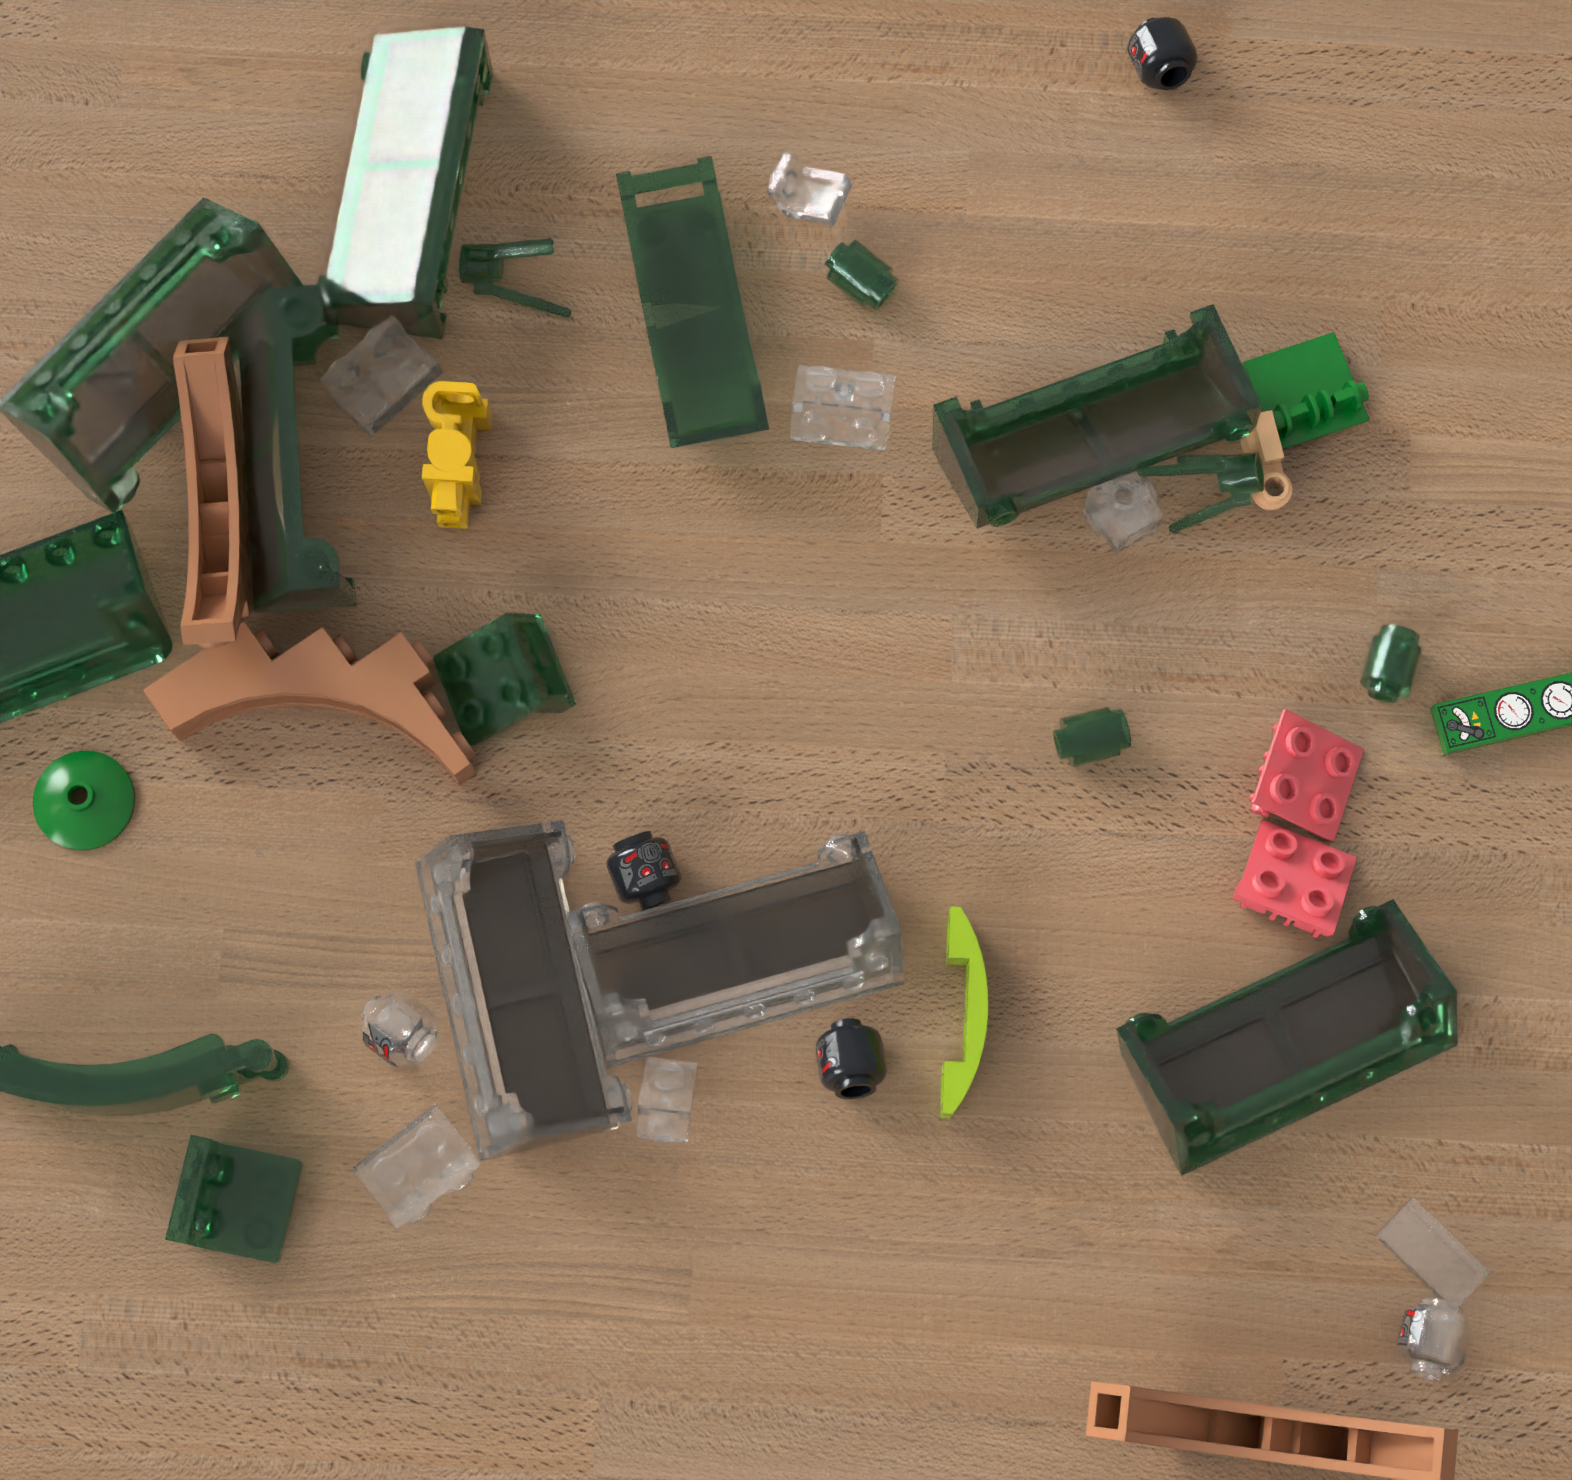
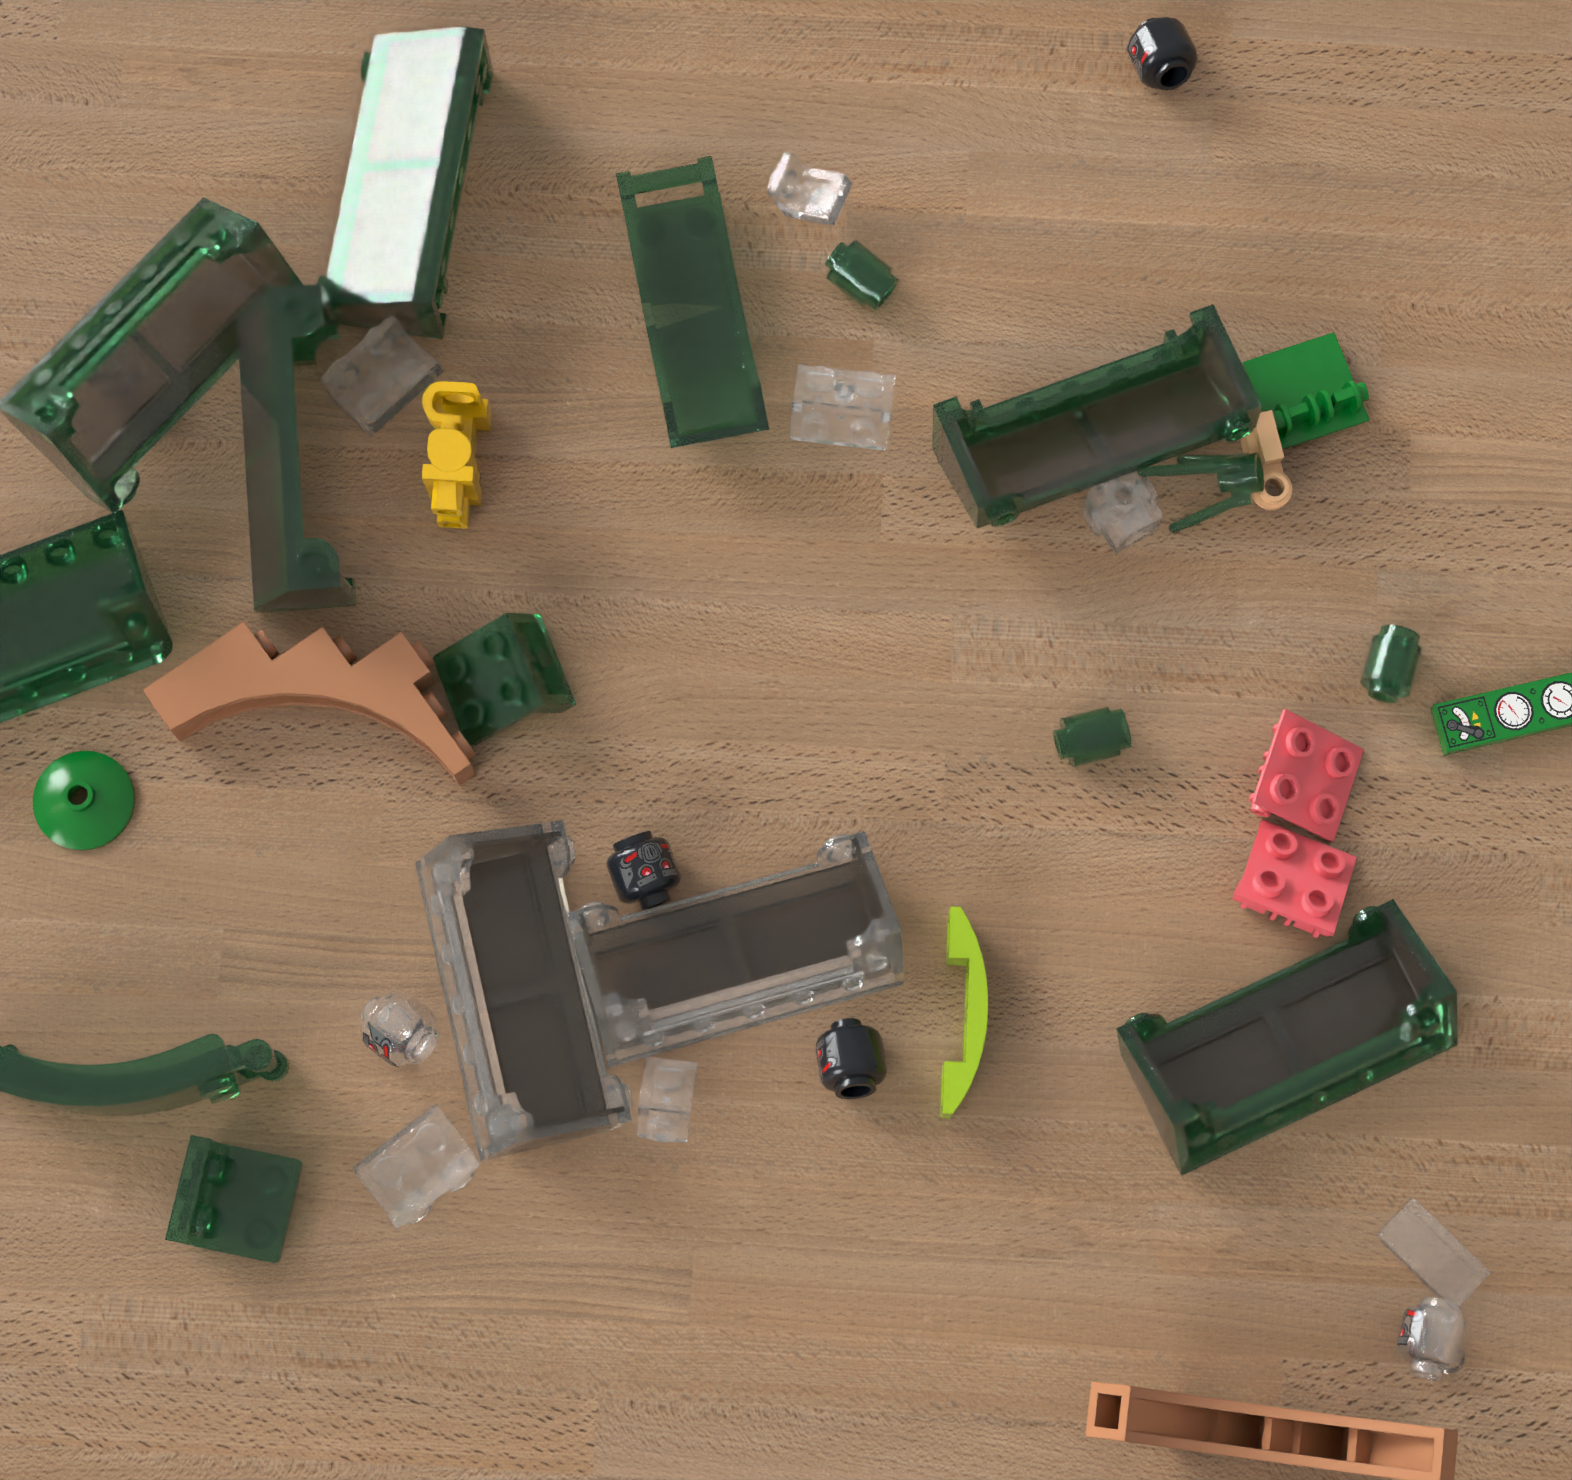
(218, 522): nougat arch -> none
(485, 262): clear green plant -> none

